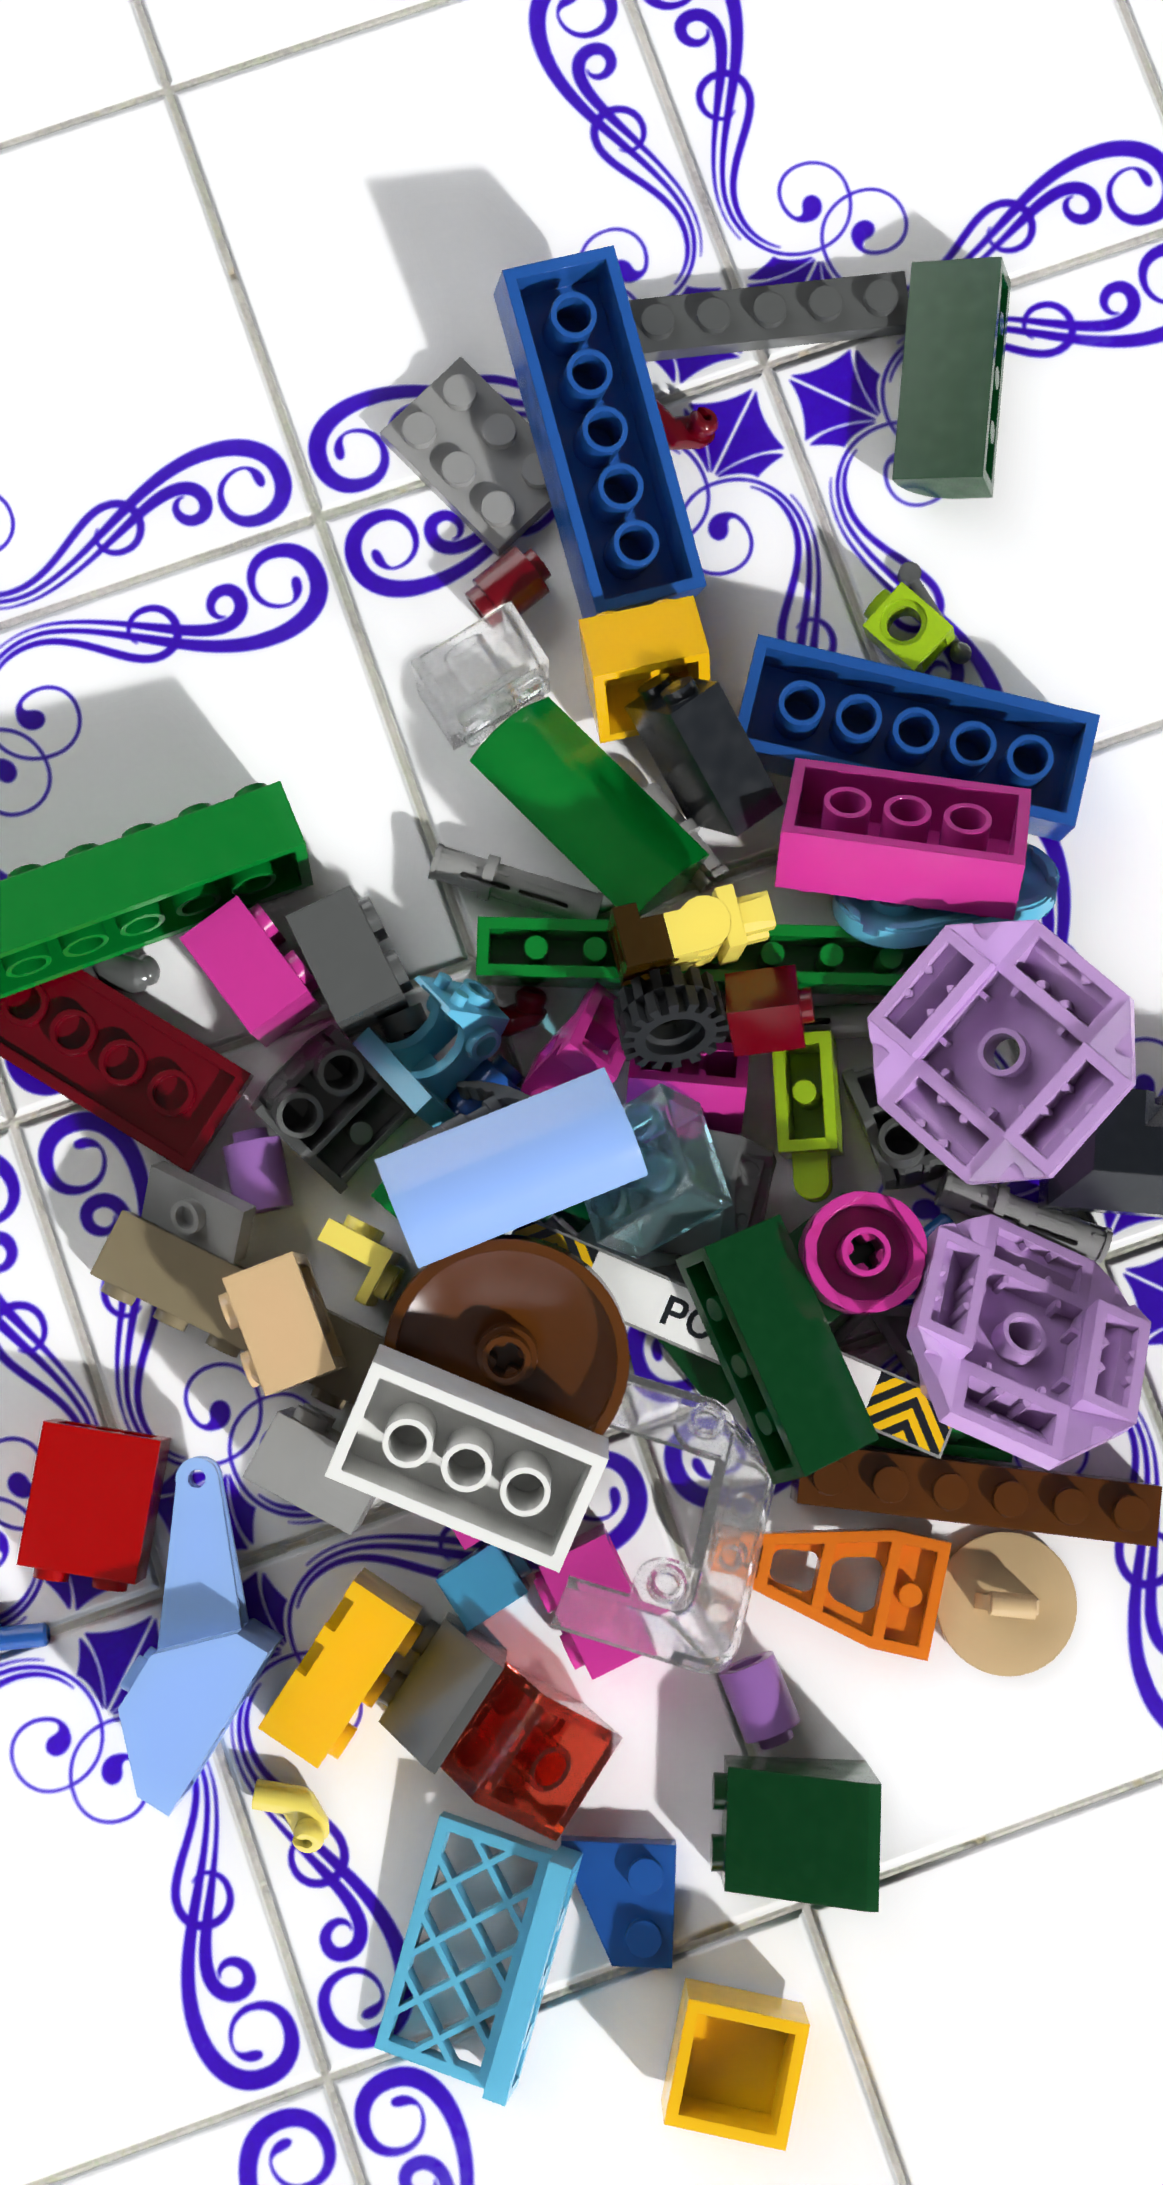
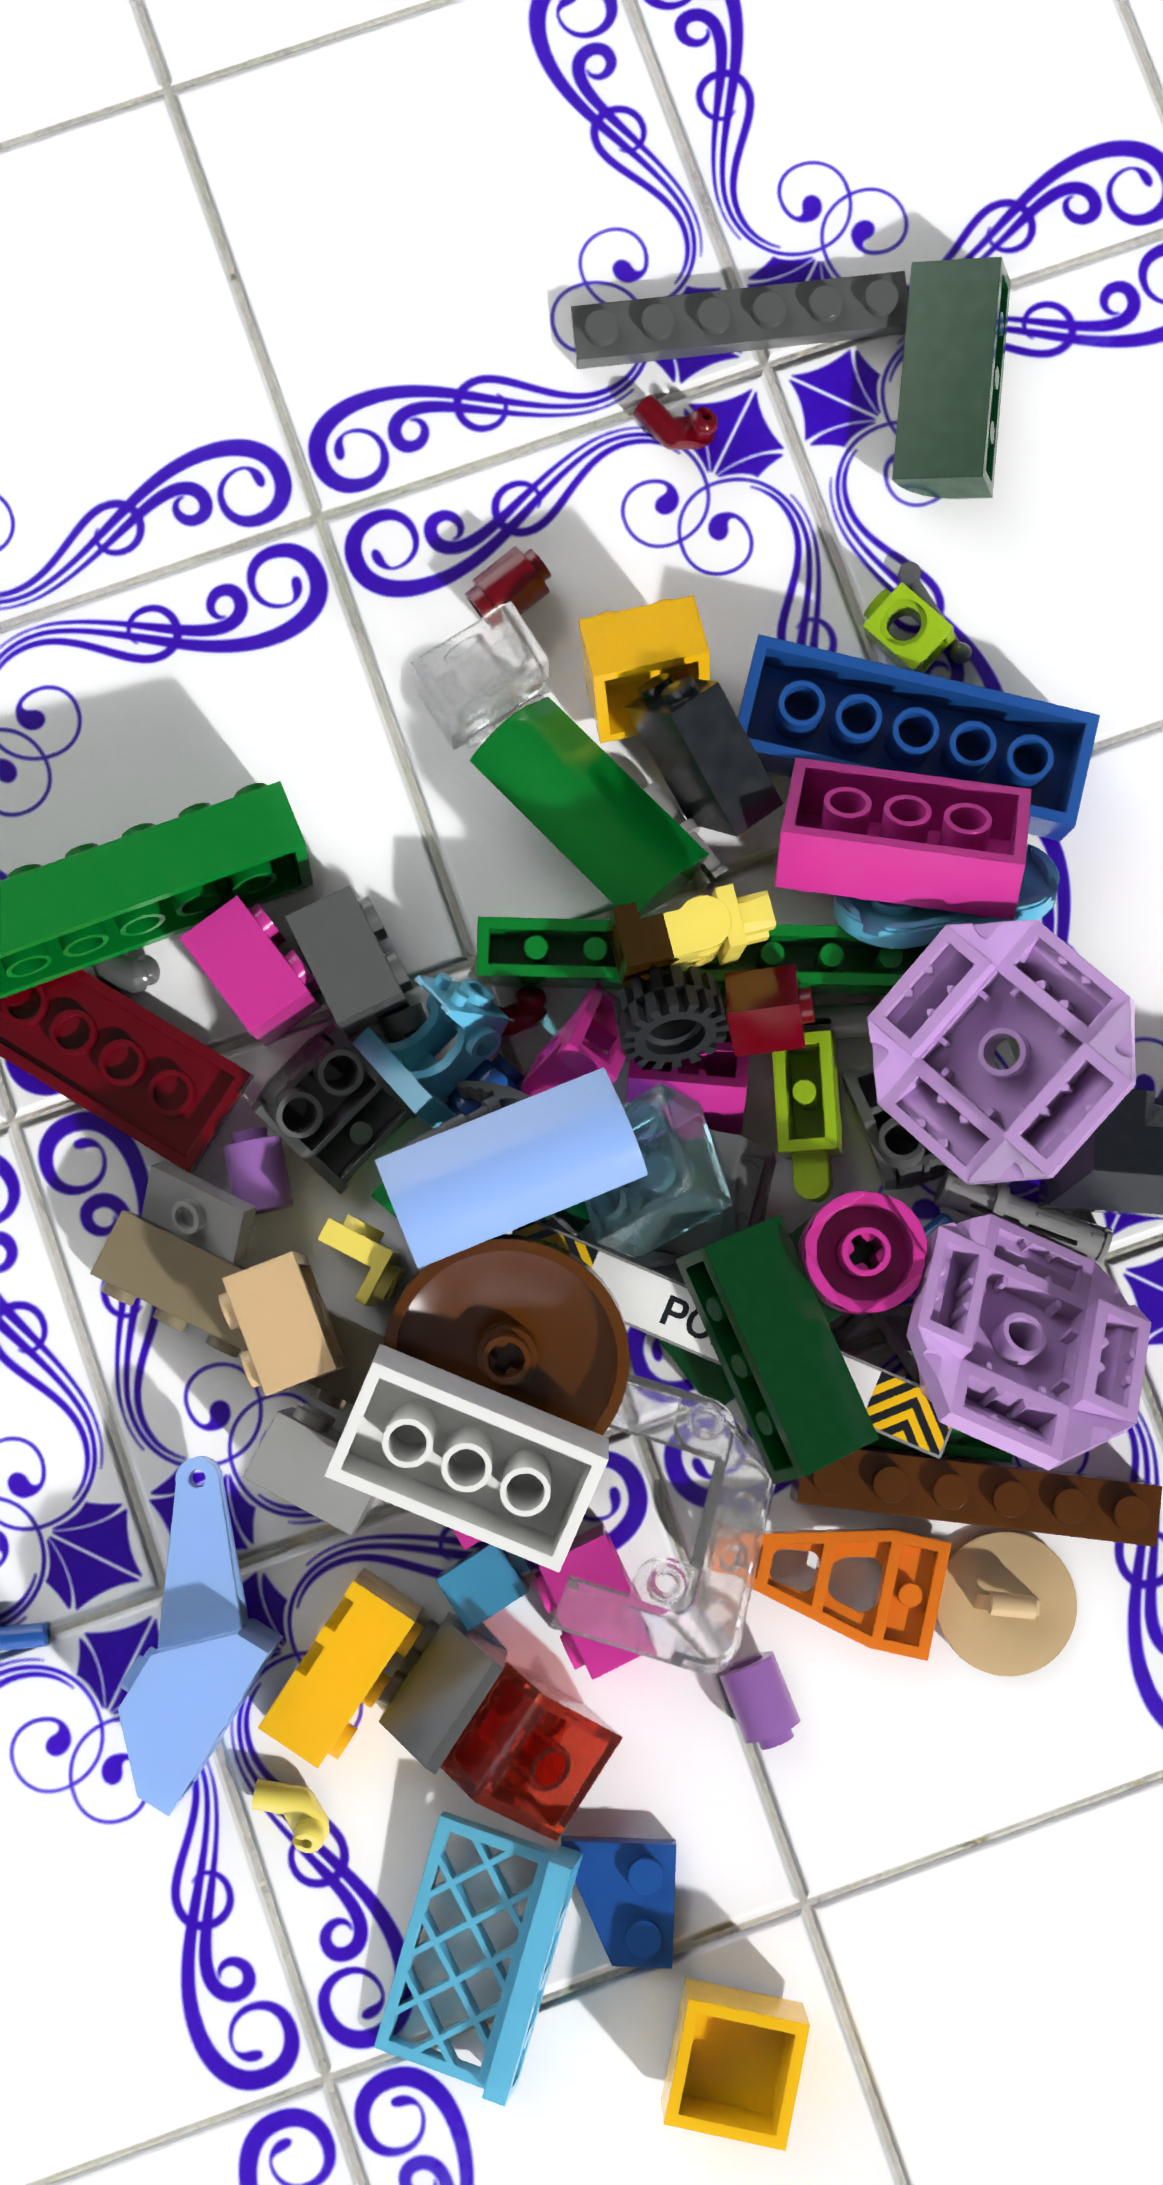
(93, 1504): red brick -> none
(473, 455): light grey plate -> none
(513, 885): light grey pin -> none
(598, 432): blue brick -> none
(799, 1830): dark green slope -> none

